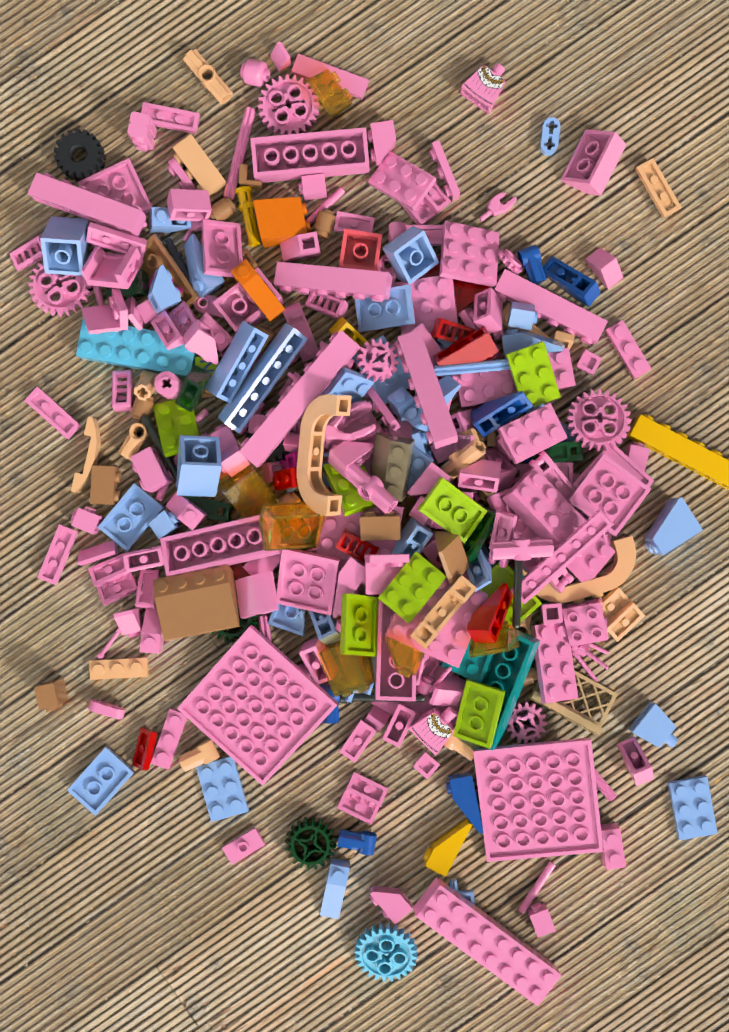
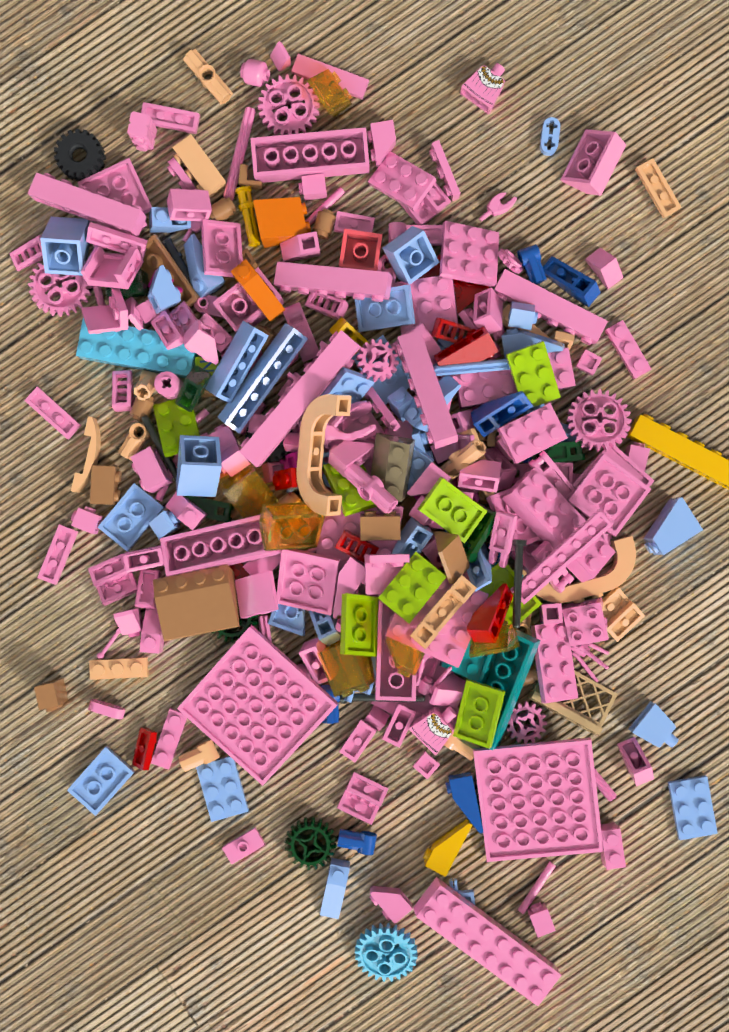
(97, 553): bright pink slope -> none
(521, 549): bright pink piece -> none

